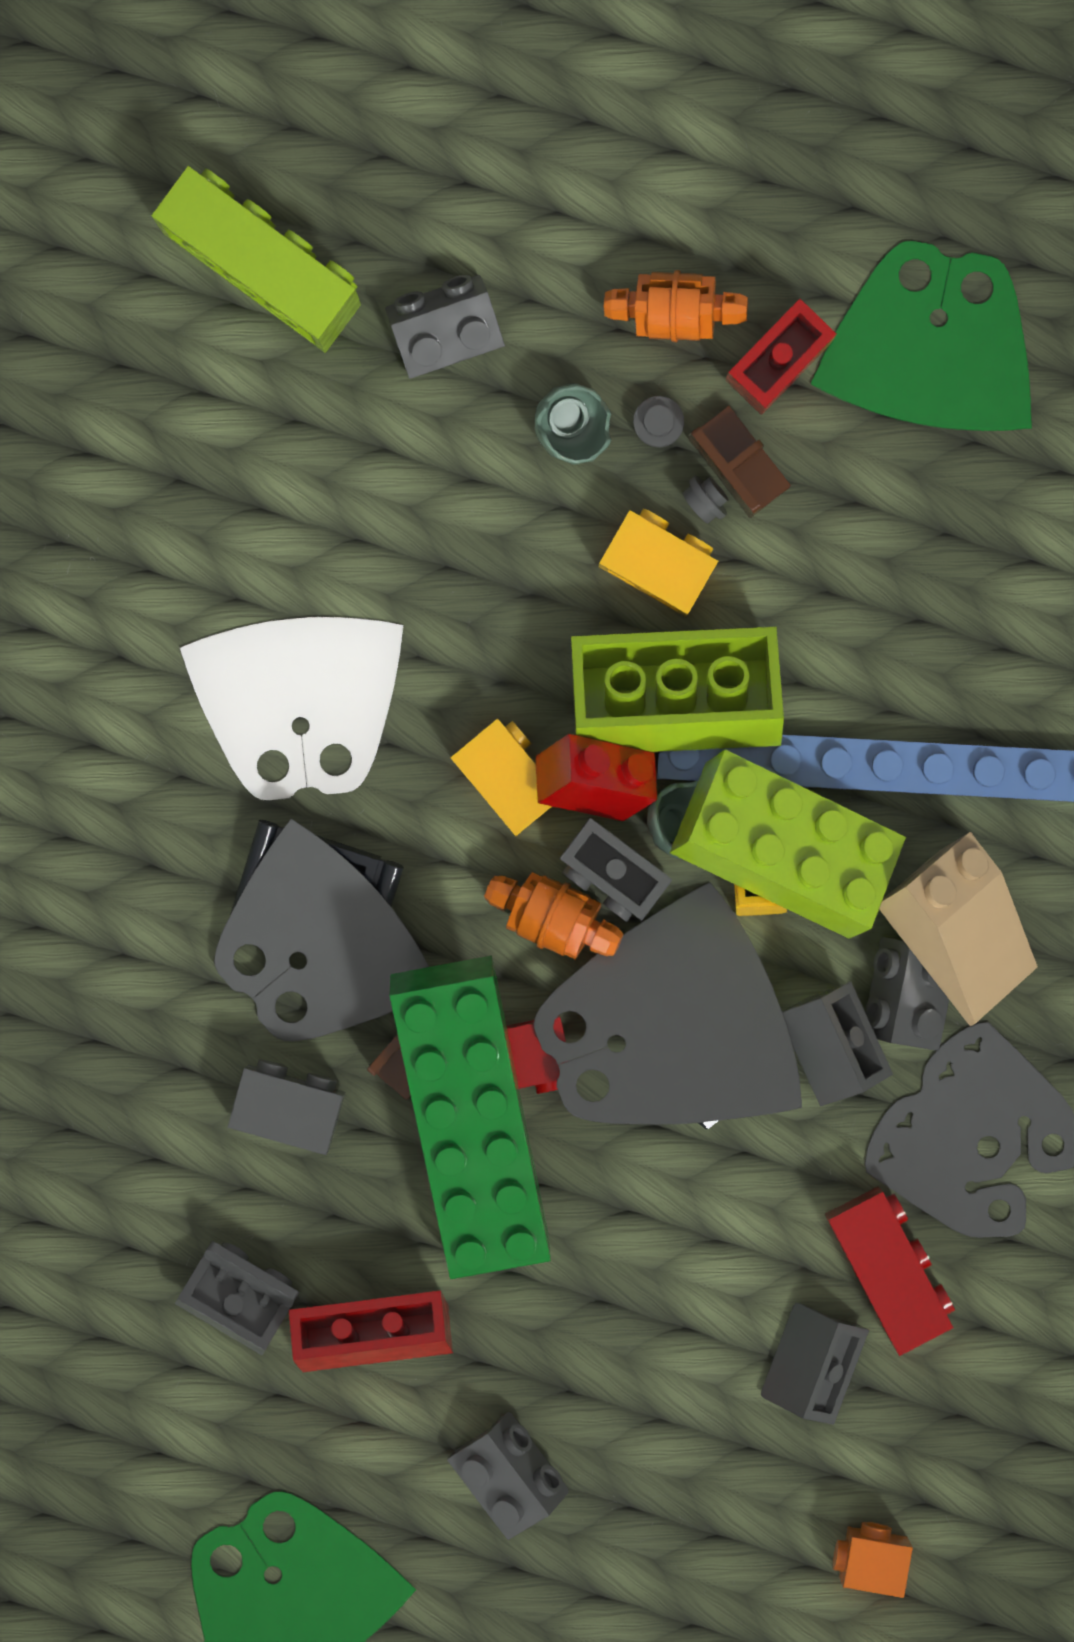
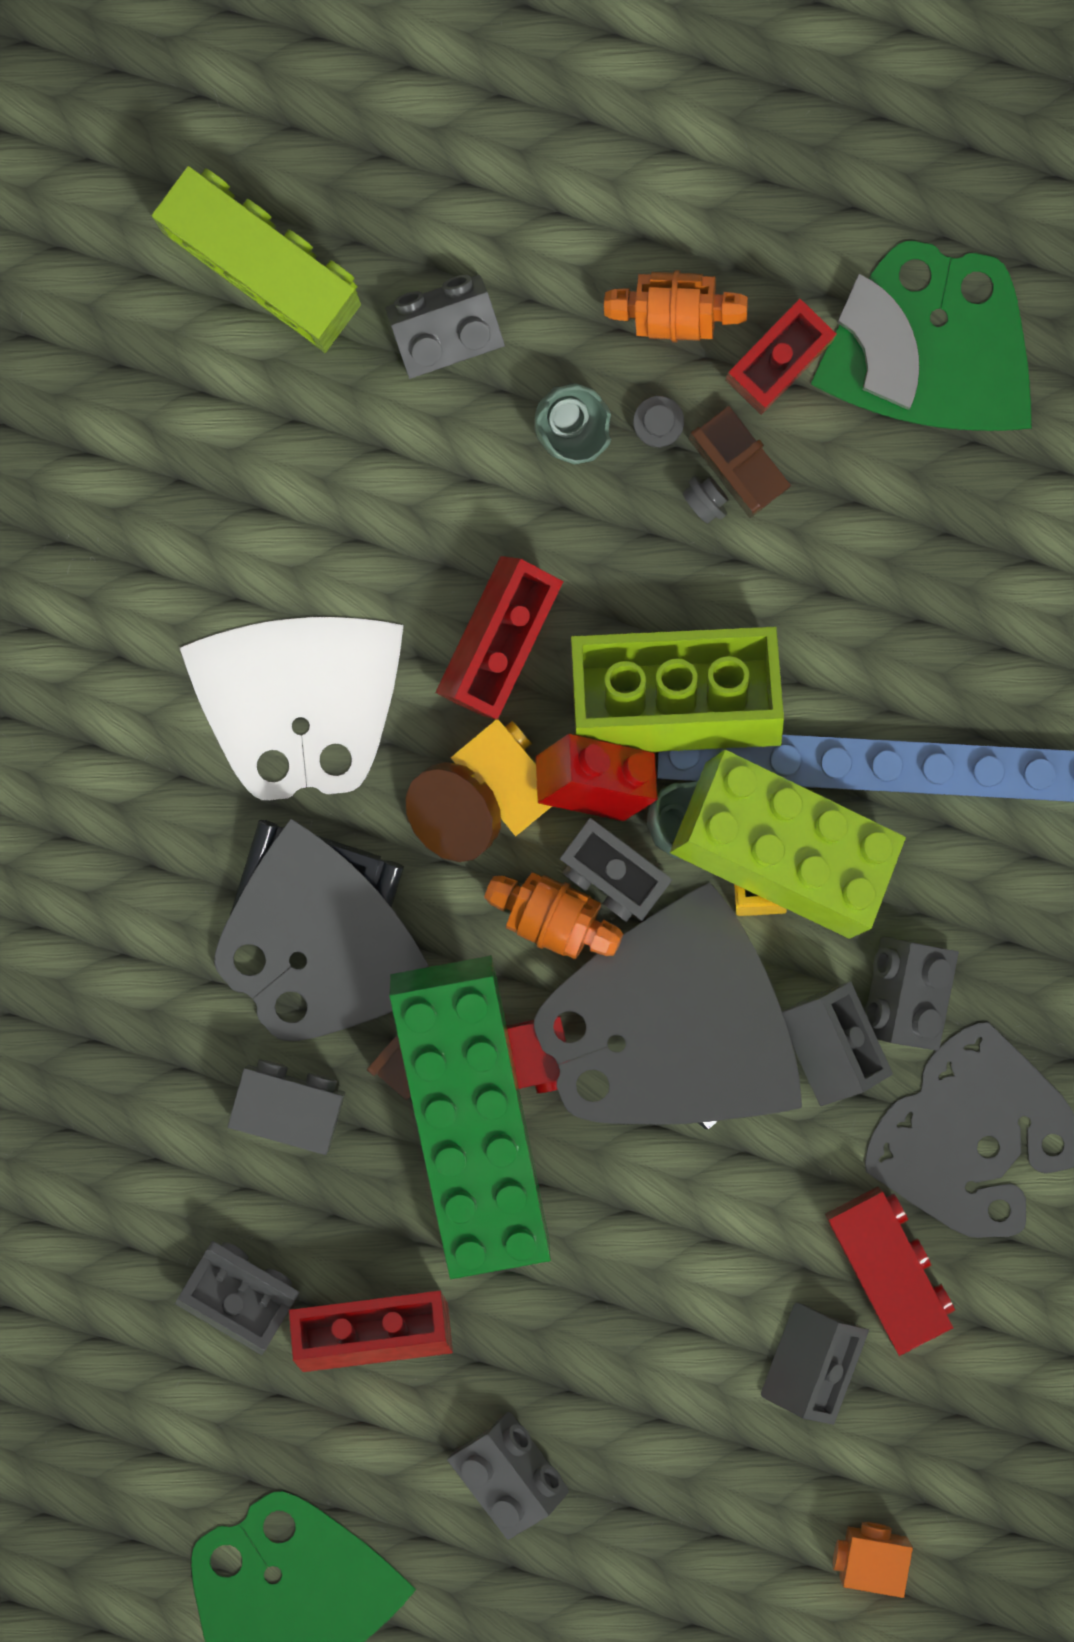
(453, 812): none -> reddish brown tile
(499, 637): none -> red brick
(659, 562): yellow brick -> none
(886, 342): none -> light grey tile
(962, 927): tan slope -> none

